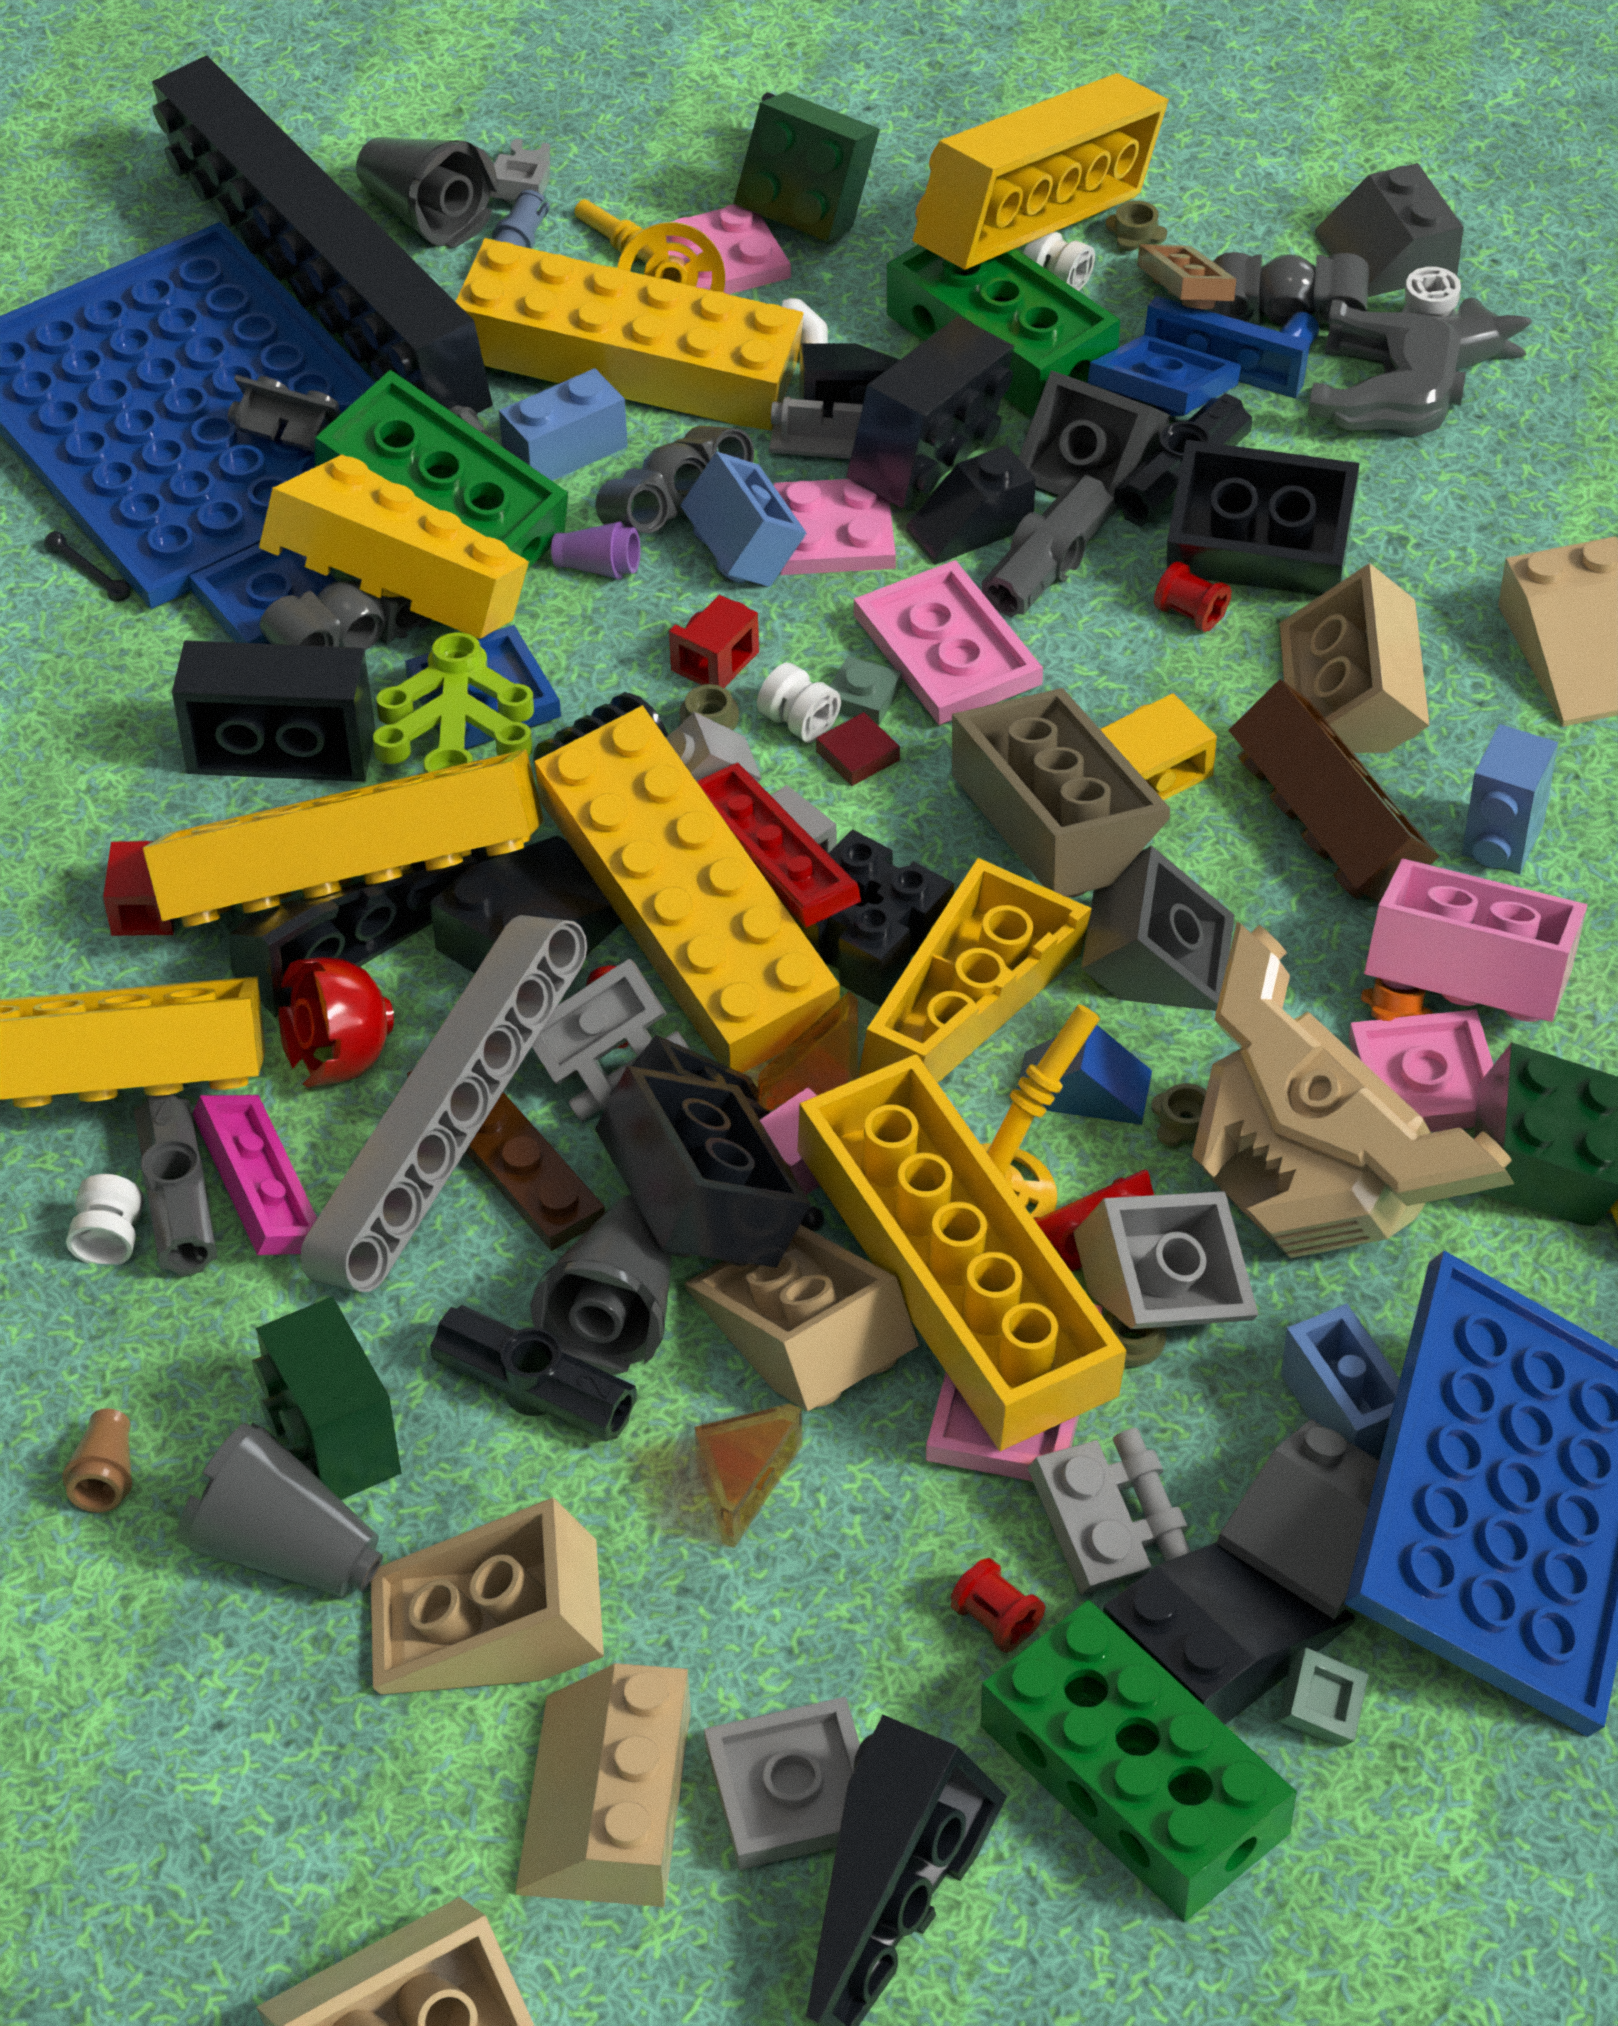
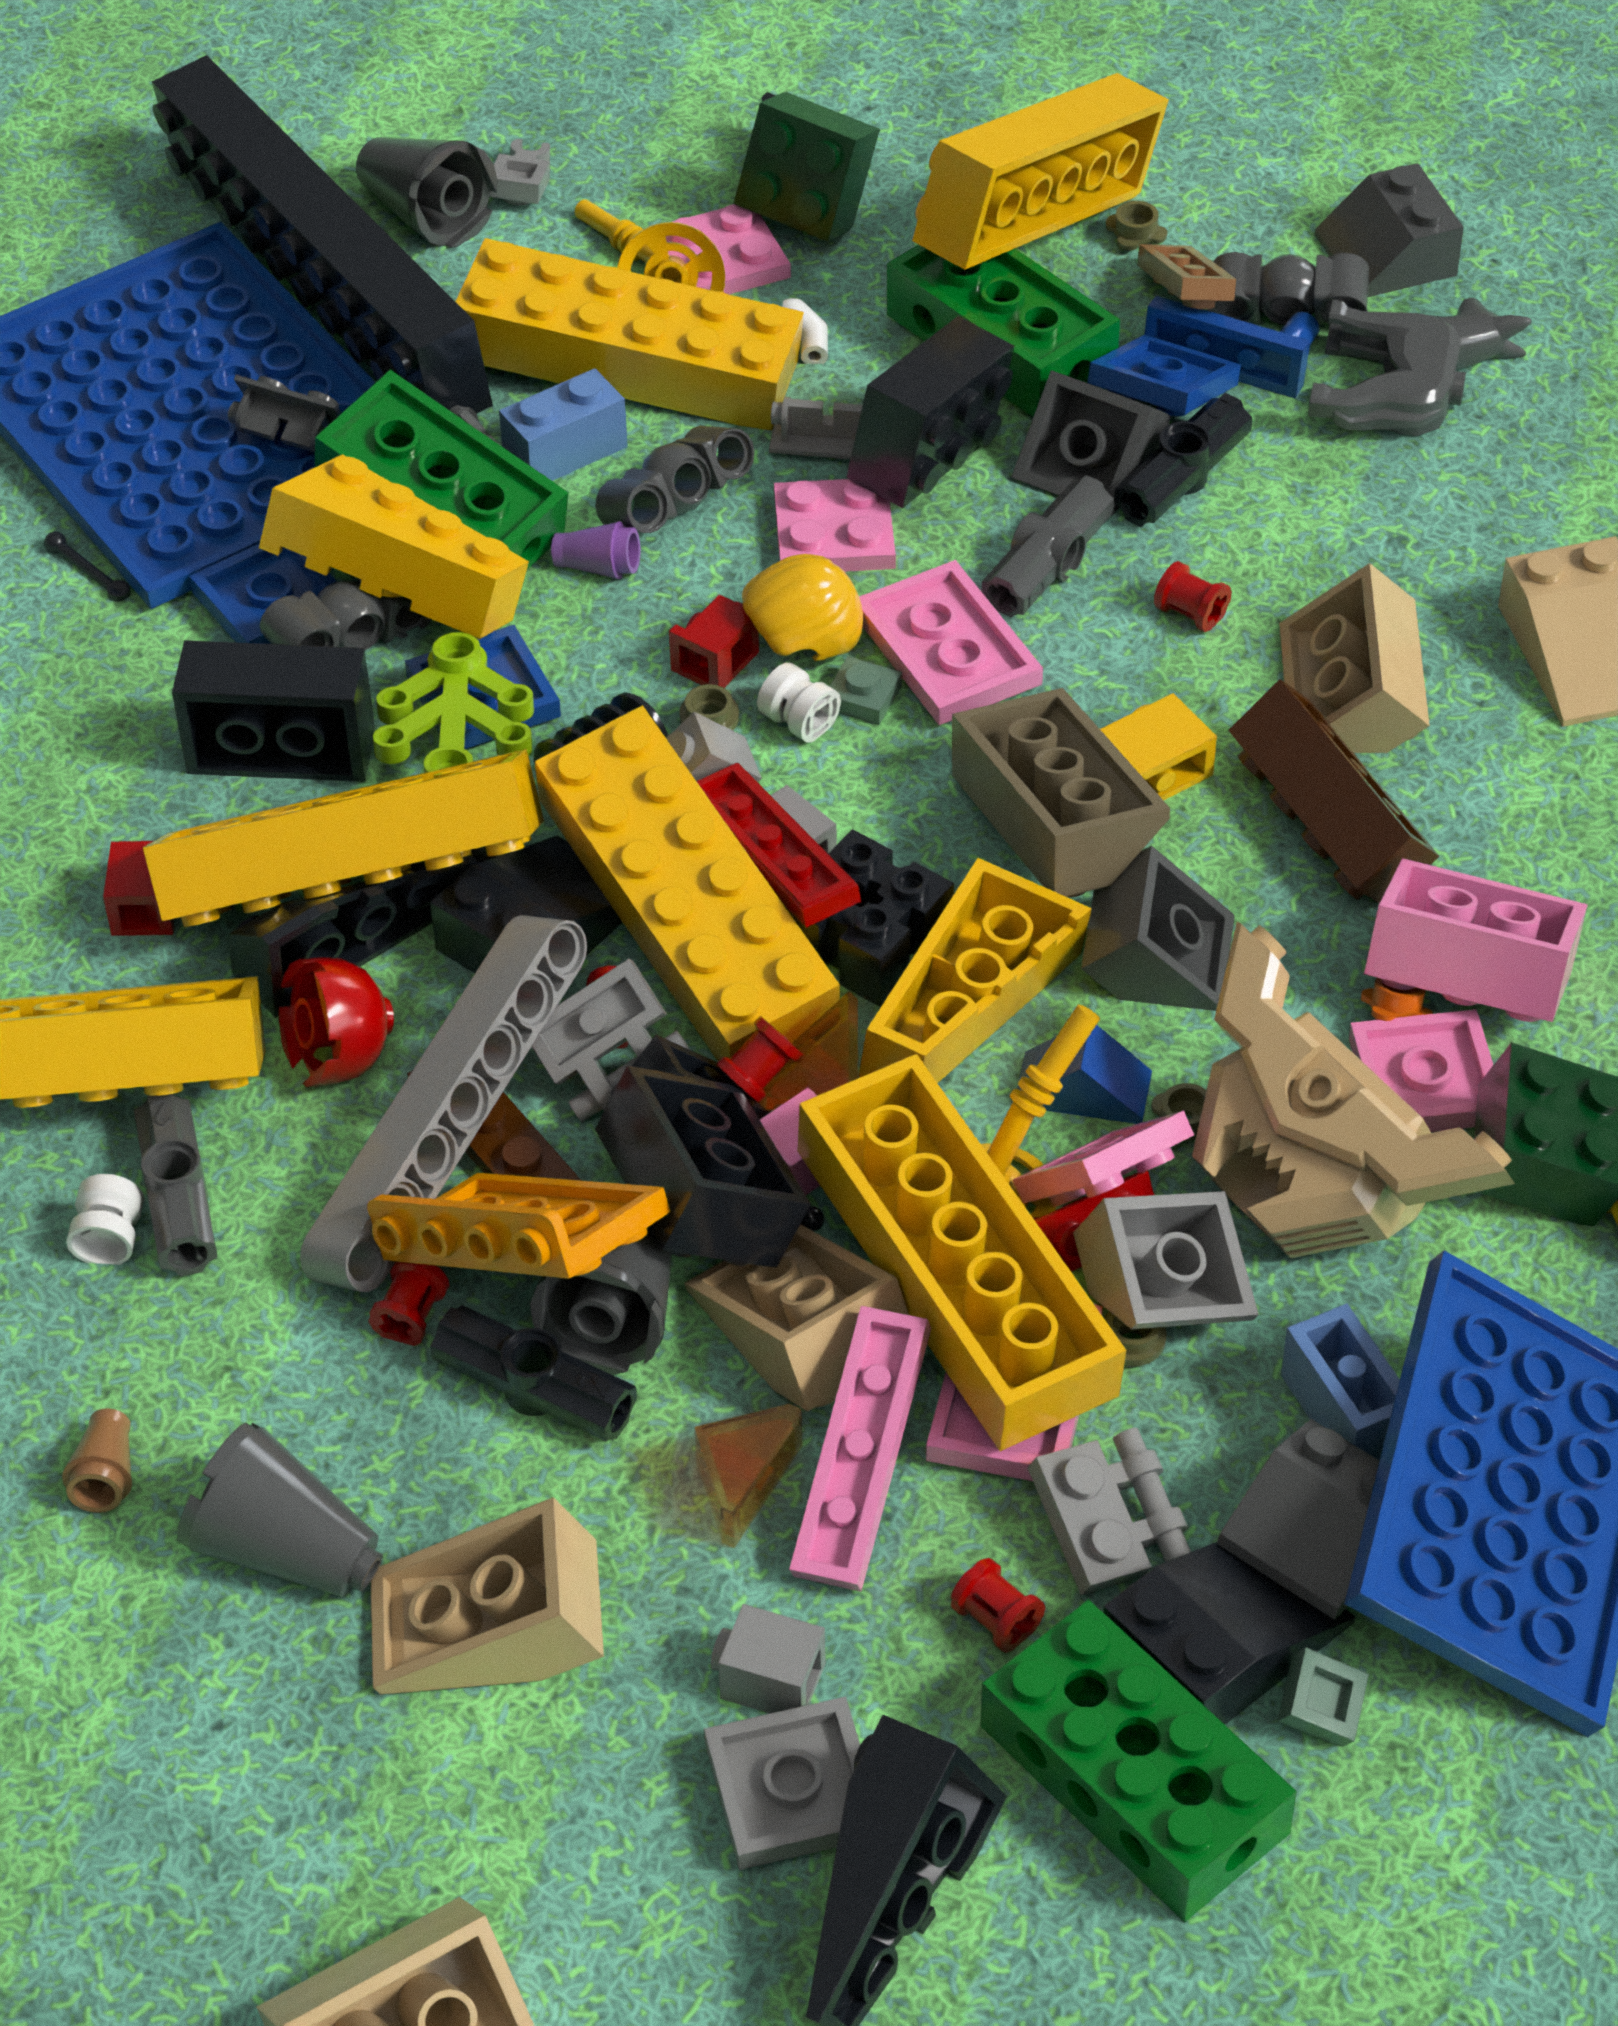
(255, 1172): dark pink plate -> none
(326, 1399): dark green brick -> none
(408, 1302): none -> red bush
(516, 1224): none -> light orange bracket
(522, 220): sand blue pin -> none
(607, 1787): tan slope -> none
(742, 520): medium blue brick -> none
(759, 1059): none -> red bush
(769, 1660): none -> light grey brick
(805, 606): none -> yellow piece
(839, 372): black slope -> none
(857, 749): dark red tile -> none
(860, 1448): none -> bright pink plate
(974, 505): black slope -> none
(1068, 261): white wheel -> none
(1104, 1161): none -> bright pink plate
(1262, 517): black brick -> none
(1432, 292): white wheel -> none
(1509, 798): medium blue brick -> none

